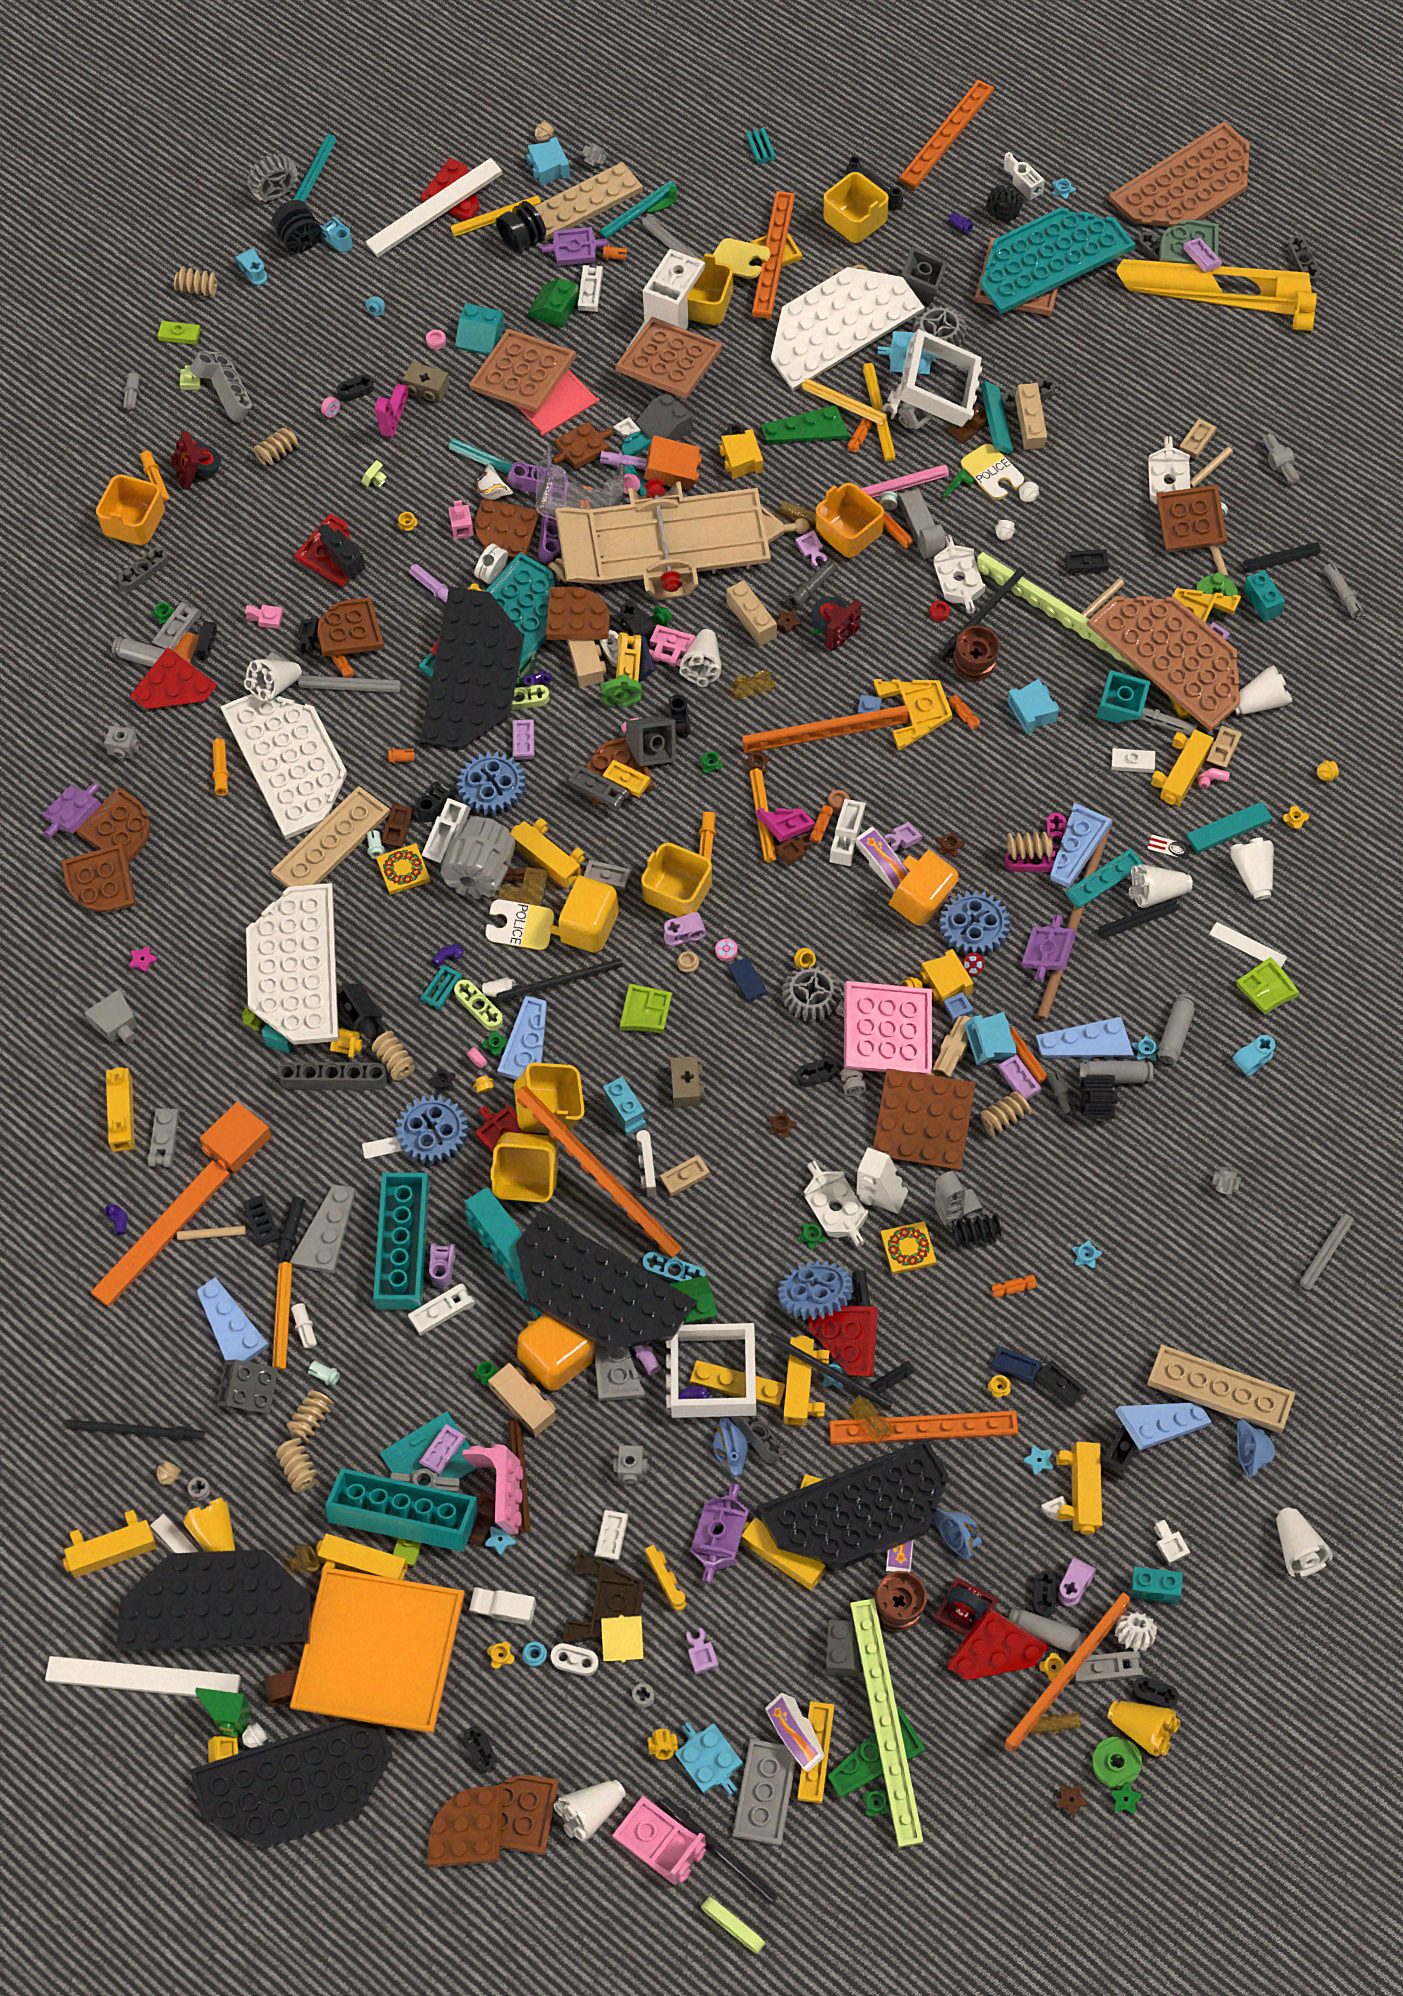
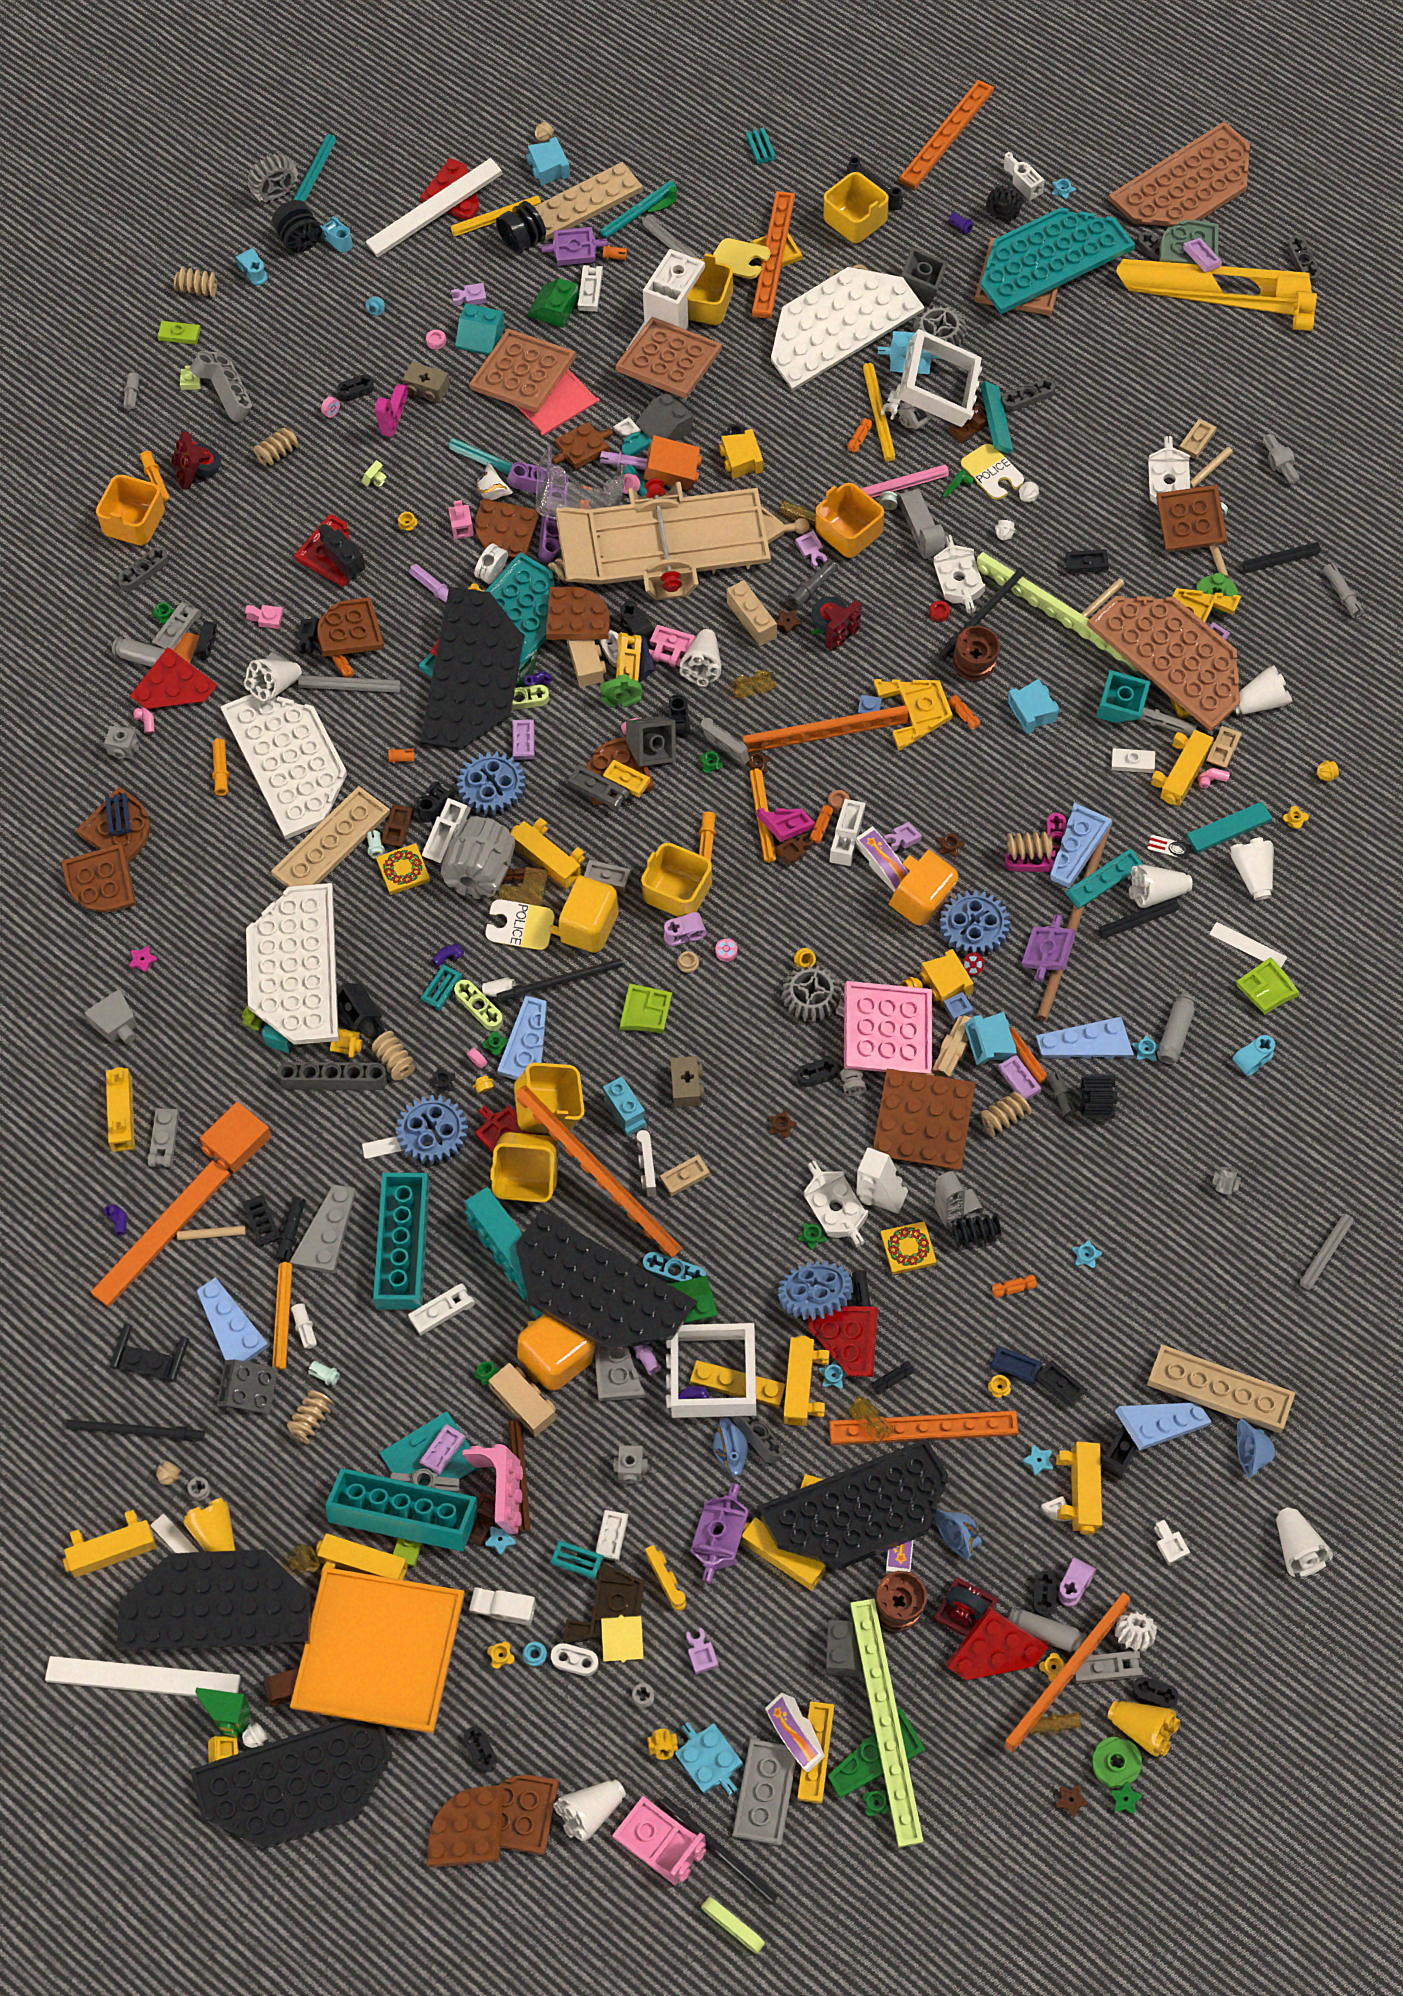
(71, 809): medium lavender plate -> none
(116, 799): none -> dark blue tile
(146, 717): none -> bright pink arm
(146, 1361): none -> black plate
(295, 1465): tan piece -> none
(441, 1260): lavender piece -> none
(472, 294): none -> lavender plate
(574, 1568): none -> teal tile
(594, 154): light grey gear -> none
(662, 616): green plate -> none
(725, 741): none -> light grey plate
(747, 979): dark blue tile -> none
(809, 426): green wing -> none
(844, 401): yellow axle -> none
(868, 1393): black bar -> none
(897, 532): orange axle -> none
(1030, 416): tan brick -> none
(1123, 1070): light grey axle -> none
(1156, 1585): teal brick -> none
(1264, 596): teal brick -> none

